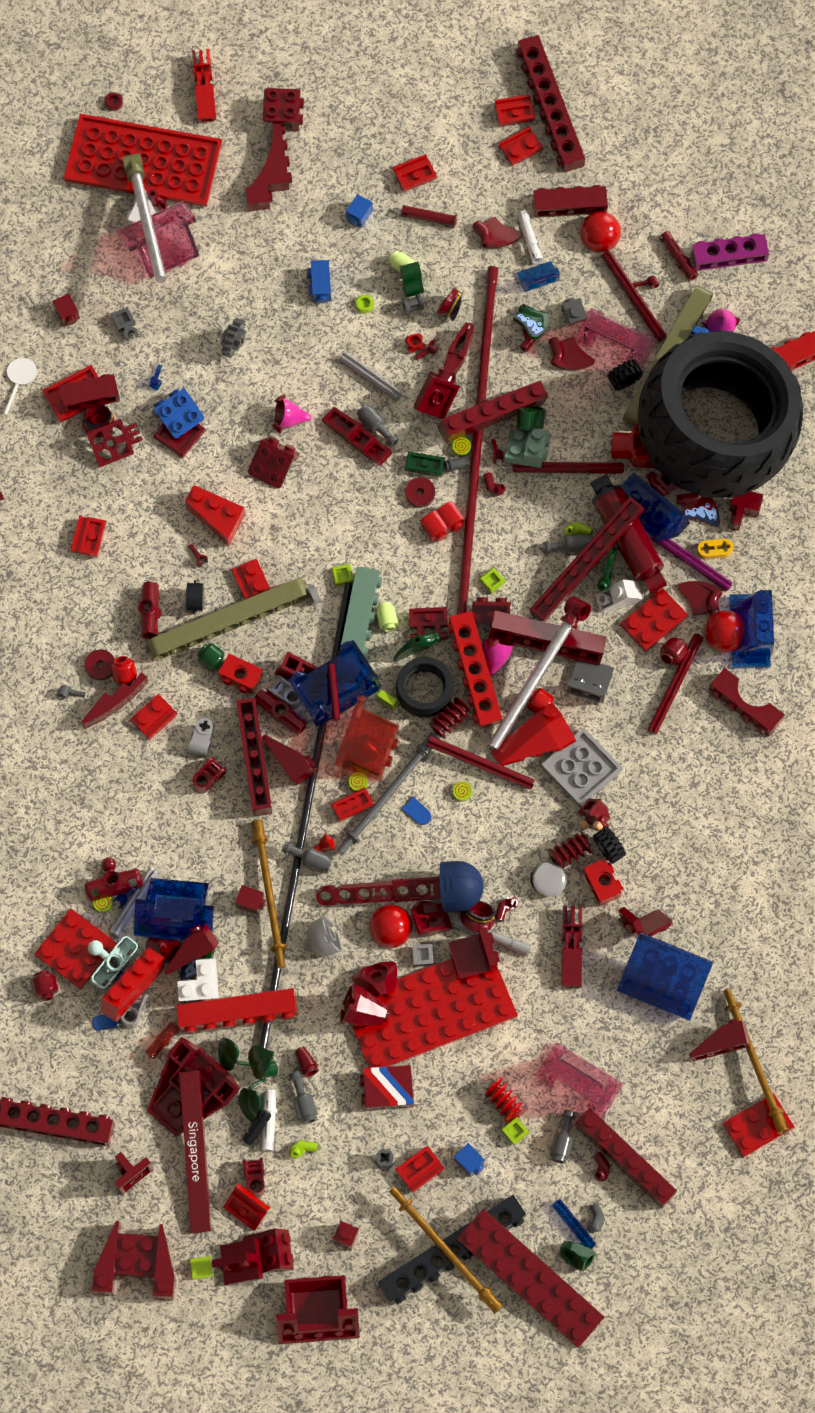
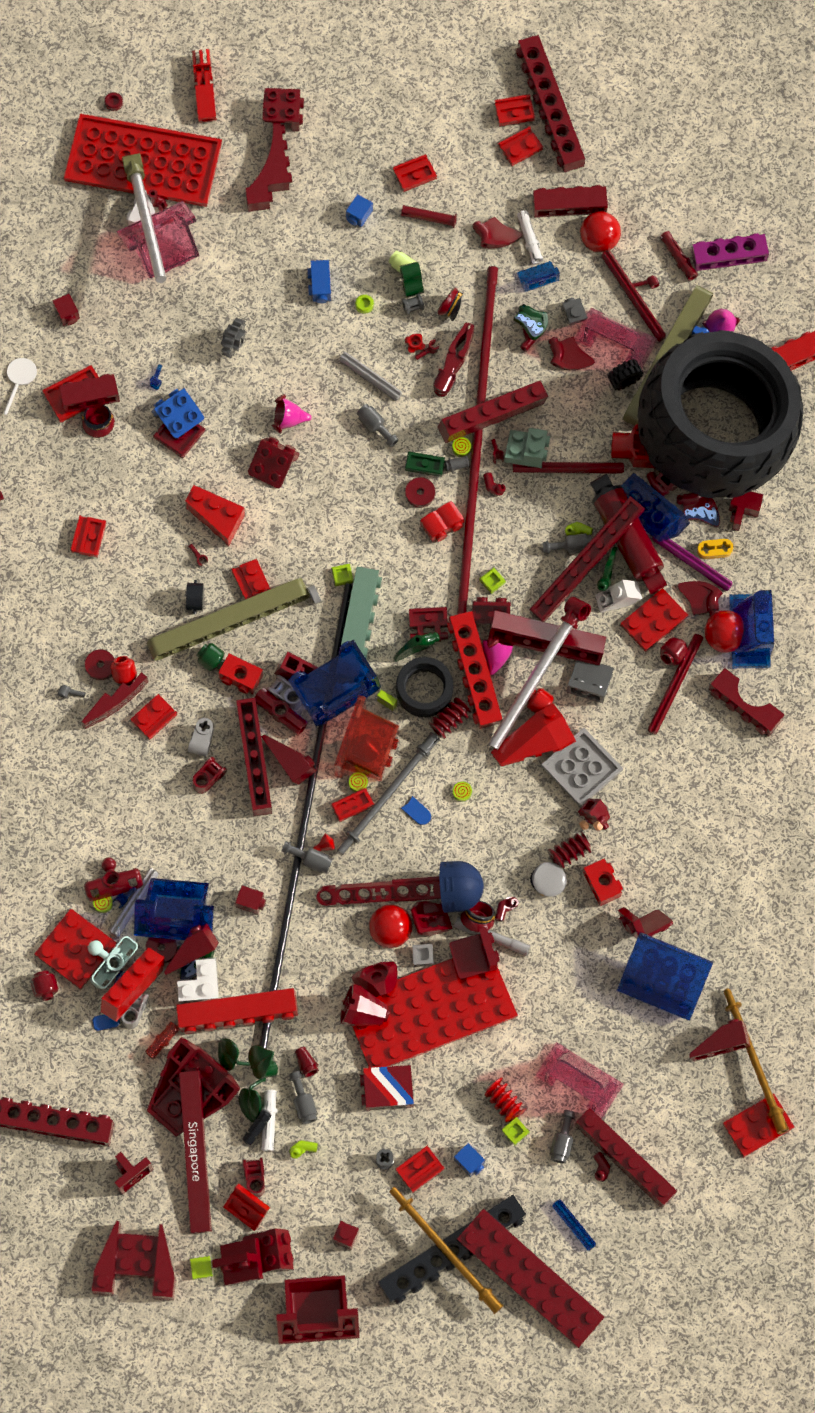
(124, 321): dark grey plate -> none
(126, 436): dark red piece -> none
(149, 610): dark red piece -> none
(167, 947): red rock -> none
(260, 840): pearl gold bar -> none
(322, 937): light grey cylinder -> none
(333, 692): dark red bar -> none
(356, 436): dark red slope -> none
(386, 616): yellowish green brick -> none
(436, 396): dark red bracket -> none
(480, 762): dark red axle -> none
(531, 418): dark green axle -> none
(572, 955): dark red arm -> none
(577, 1255): dark green rock -> none
(598, 1219): dark grey arm -> none
(609, 845): black tyre -> none

